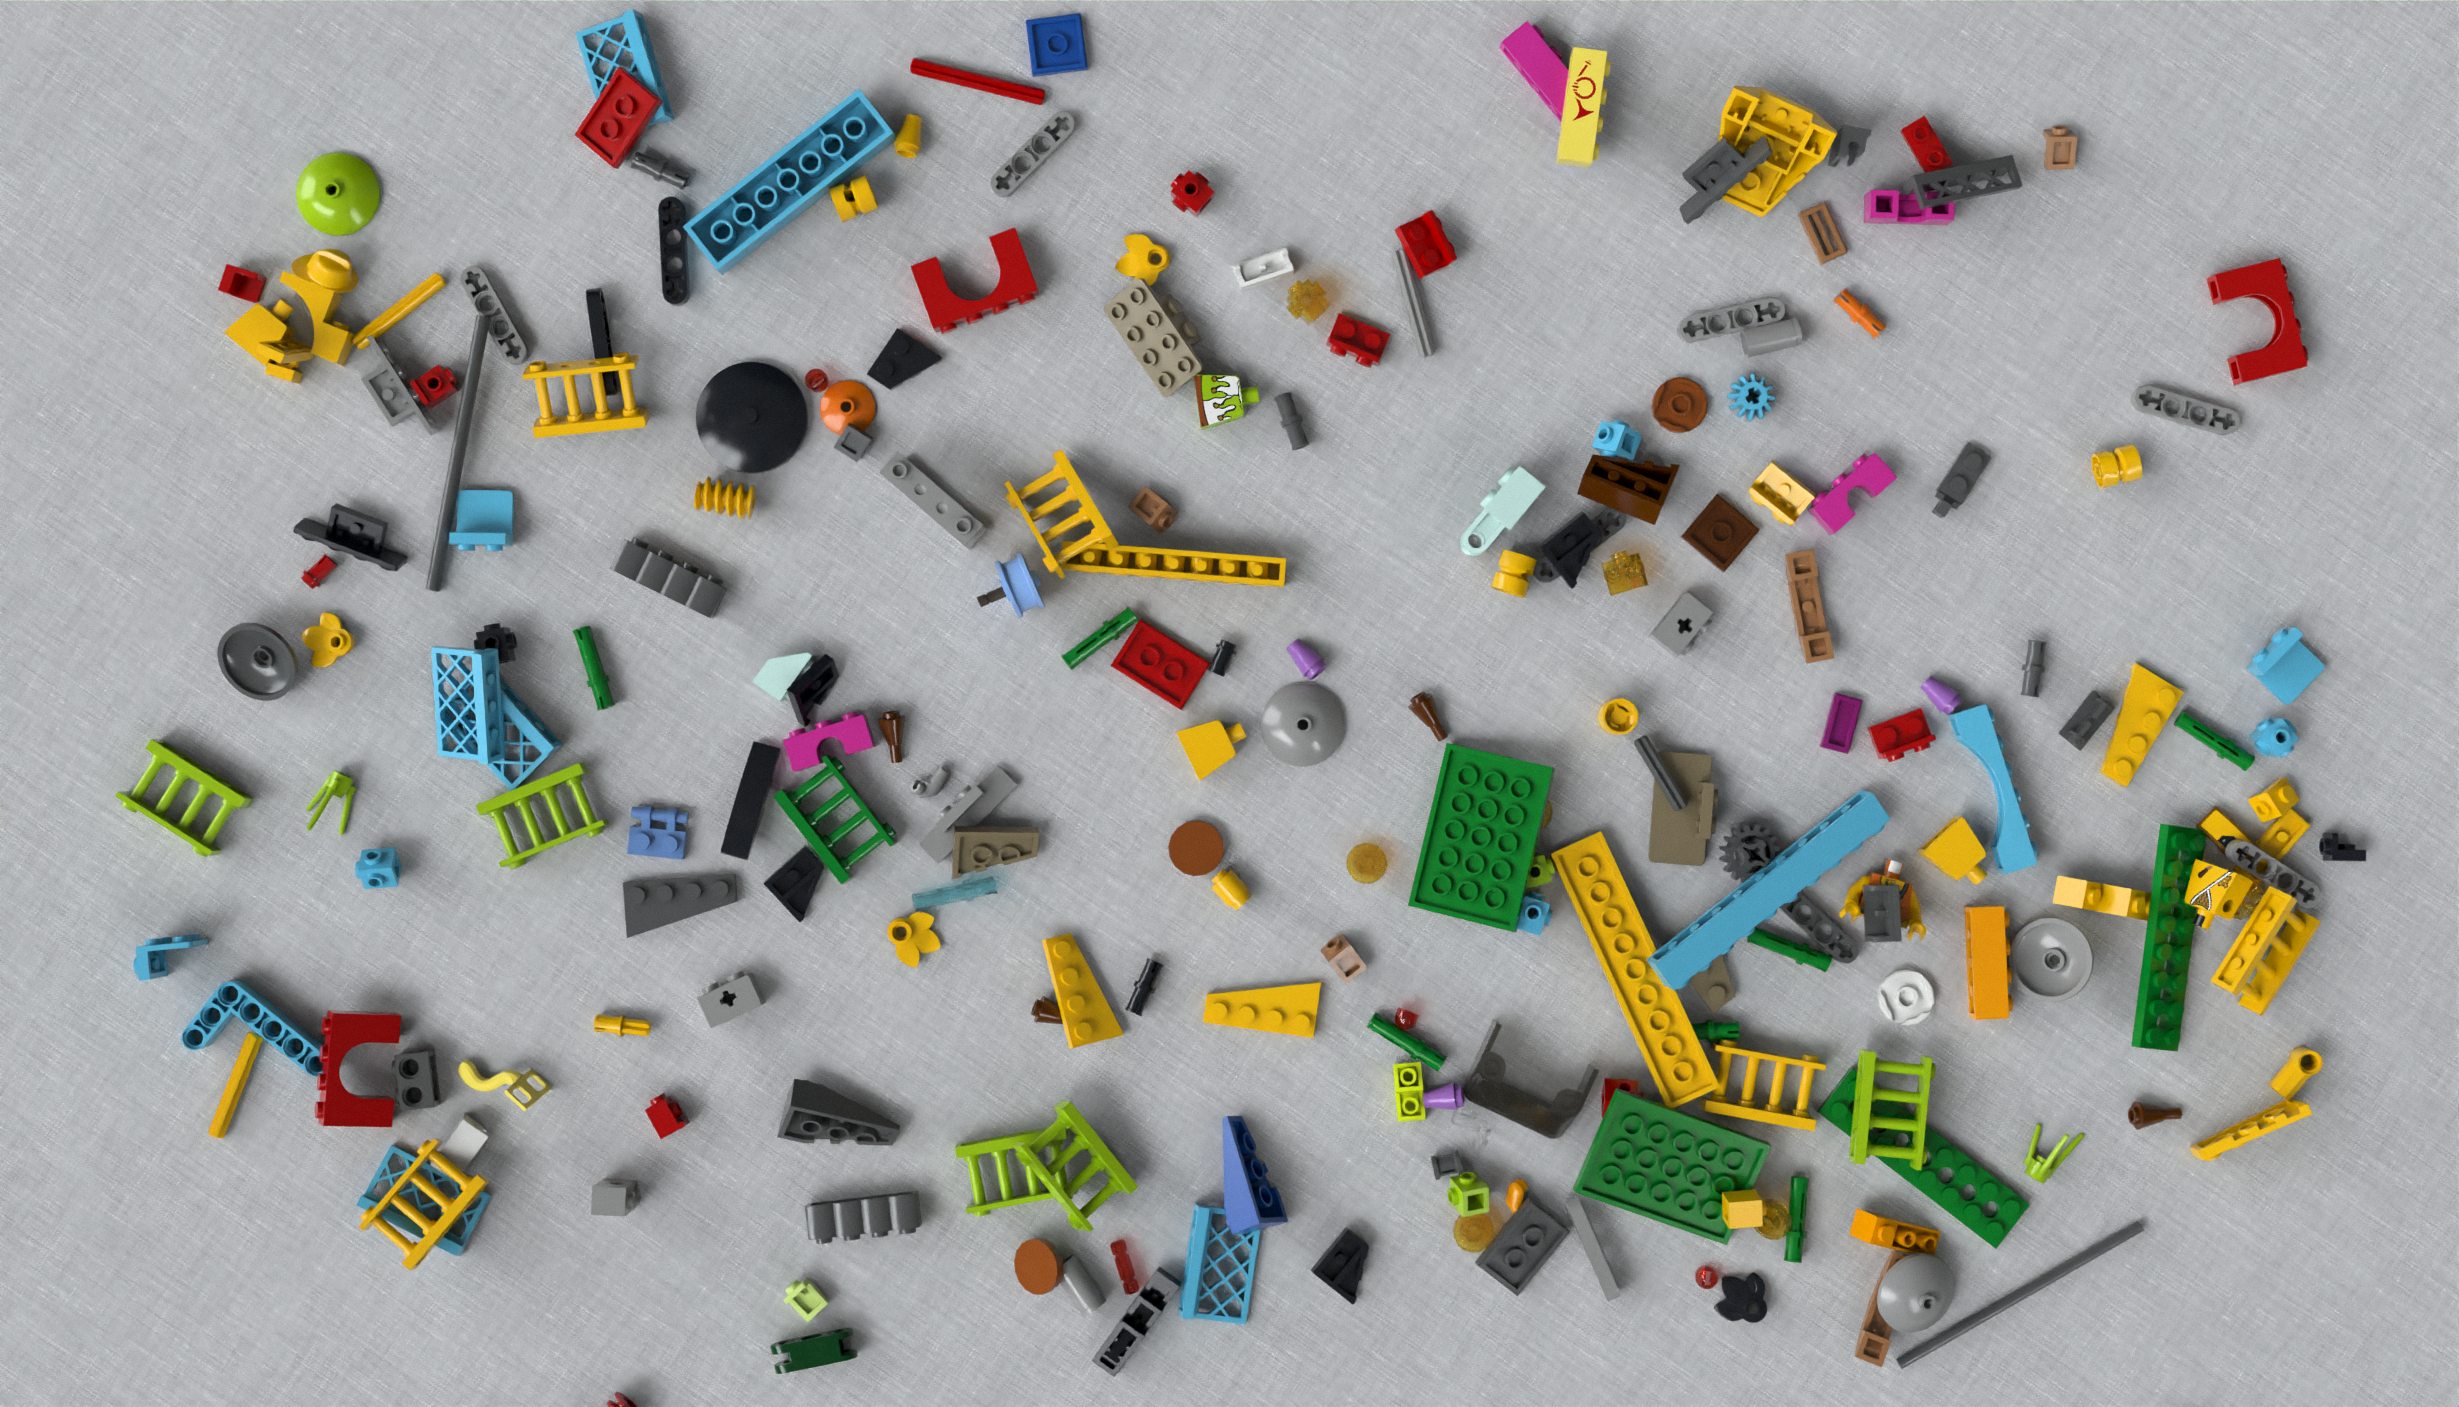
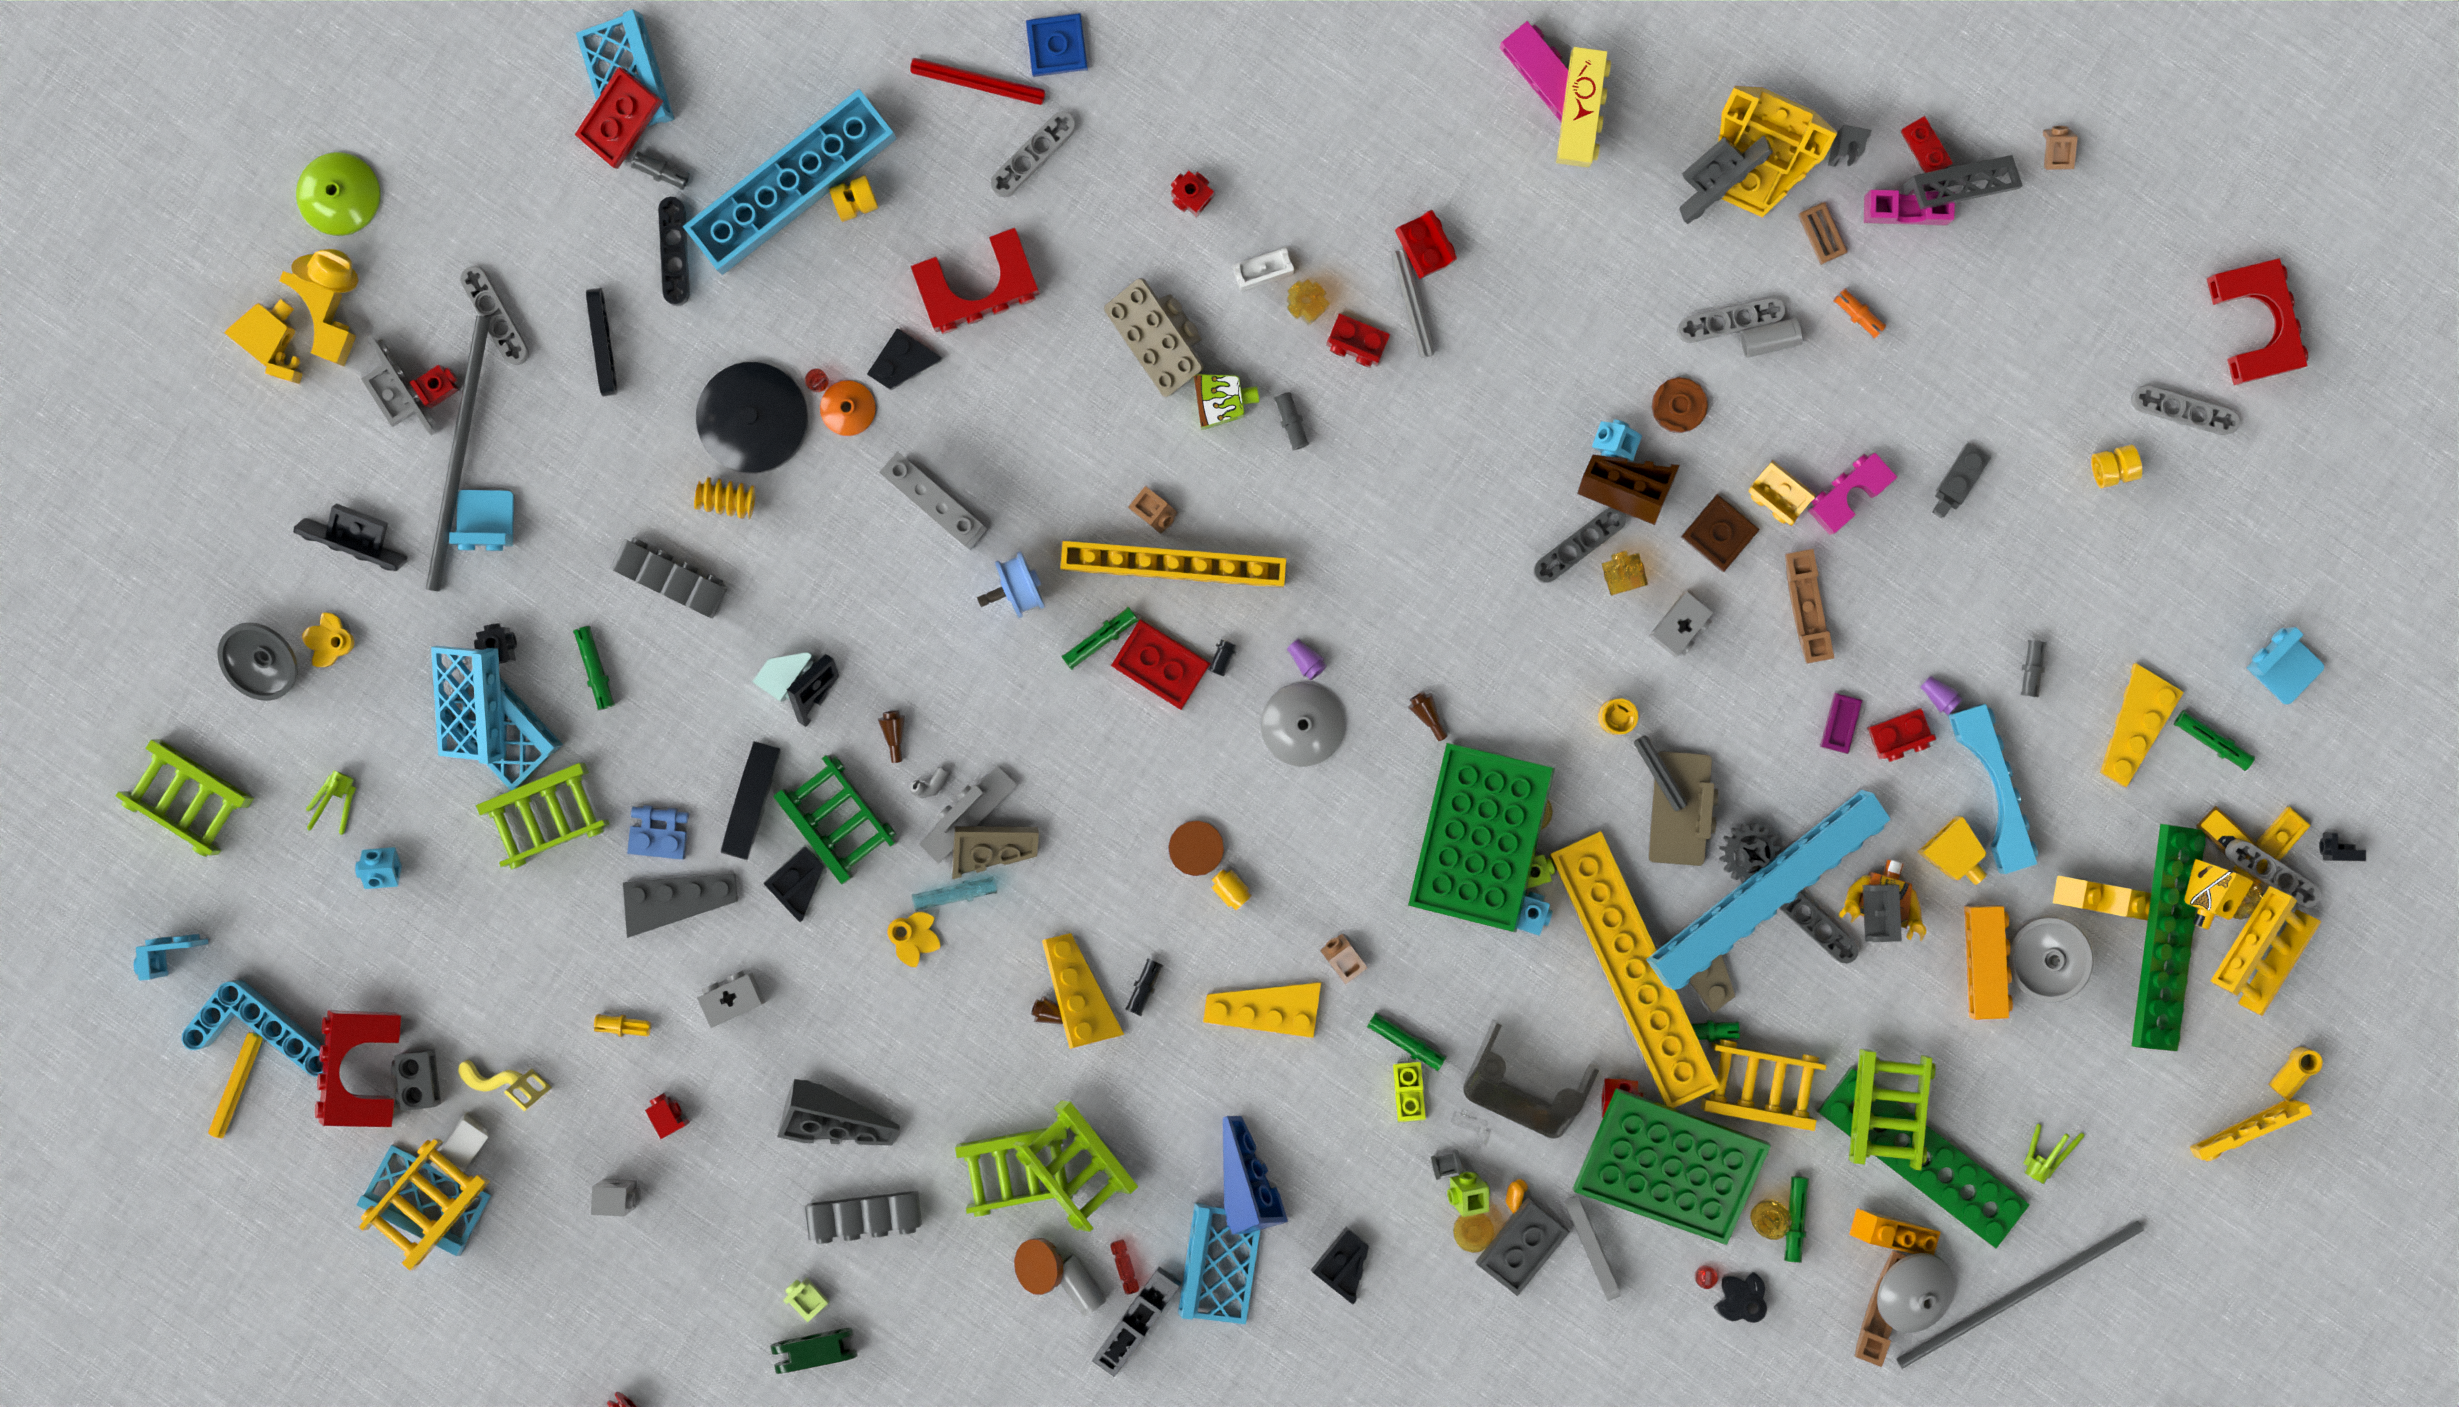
(242, 283): red panel -> none
(285, 350): yellow tile -> none
(318, 571): red pin -> none
(399, 310): yellow axle -> none
(576, 421): yellow fence -> none
(804, 746): dark pink arch -> none
(853, 442): dark grey plate -> none
(909, 137): yellow cone -> none
(1086, 513): yellow fence -> none
(1138, 261): yellow plate -> none
(1210, 745): yellow torso -> none
(1366, 863): clear yellow plate -> none
(1405, 1019): clear red hinge -> none
(1444, 1097): medium lavender cone -> none
(1502, 508): light aqua brick -> none
(1513, 573): yellow wheel -> none
(1571, 547): black wing -> none
(1743, 1209): yellow brick -> none
(1760, 402): medium azure gear -> none
(1790, 949): green pin -> none
(1905, 997): white tile -> none
(2087, 720): dark grey hinge -> none
(2145, 1115): reddish brown cone -> none
(2266, 740): medium azure brick -> none
(2274, 800): yellow bracket -> none

